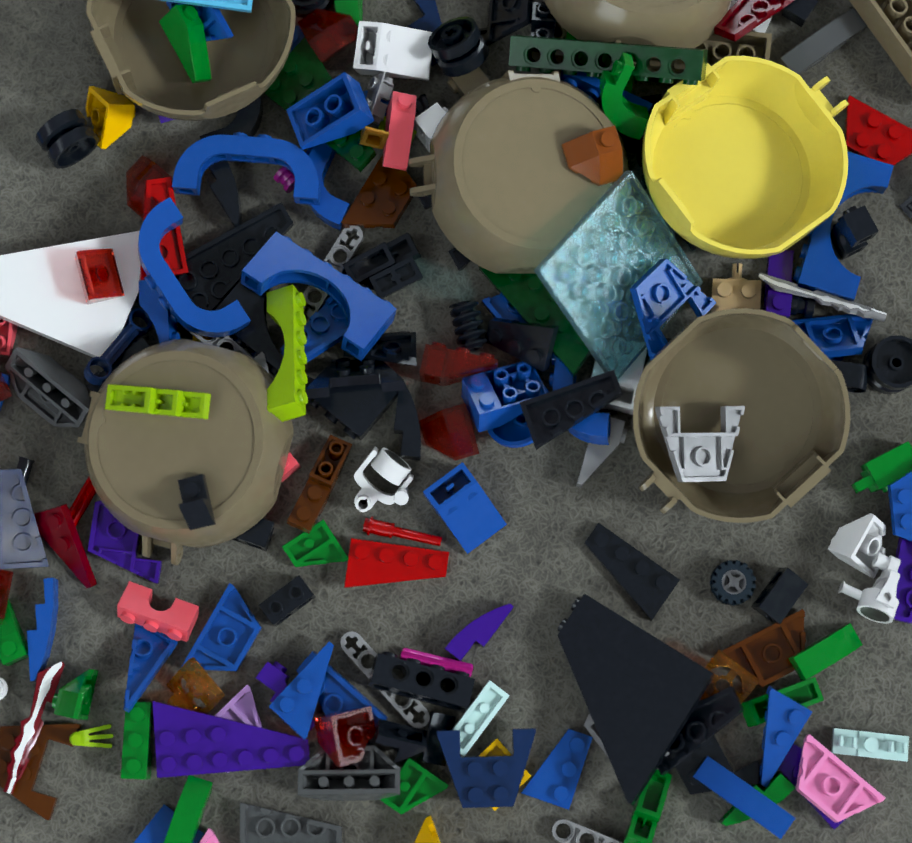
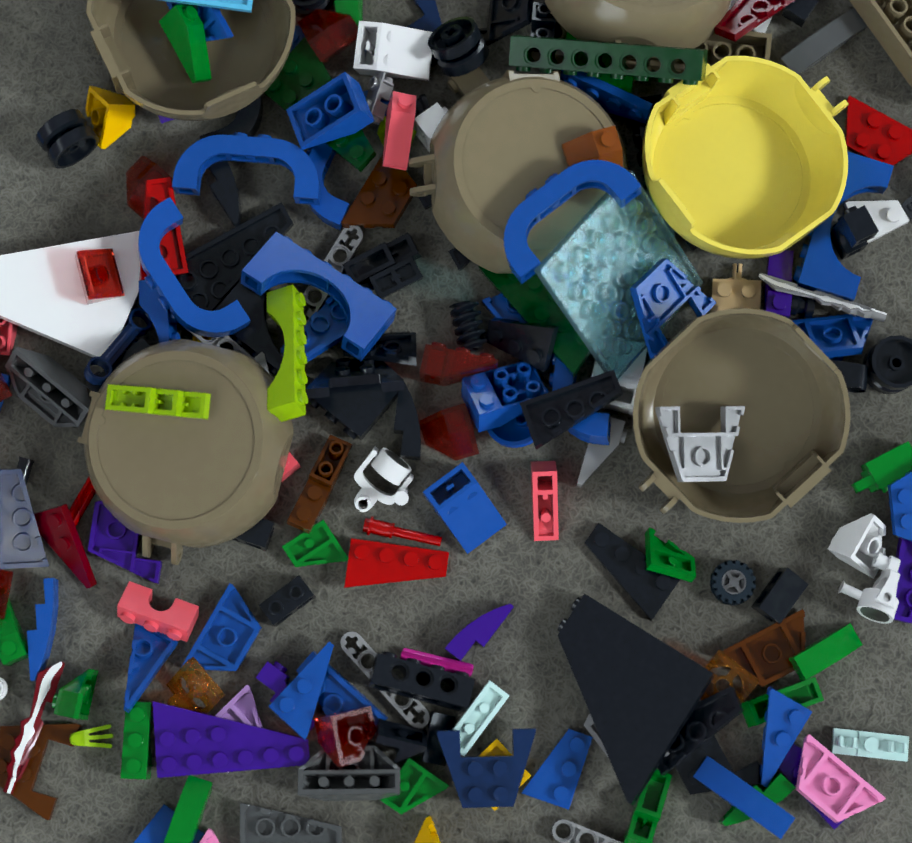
(196, 502): black slope -> none
(286, 178): magenta wheel -> none
(373, 137): pearl gold slope -> none
(544, 500): none -> coral slope
(557, 190): none -> blue arch
(626, 116): green arch -> none
(668, 558): none -> green wing
(886, 215): none -> white wing

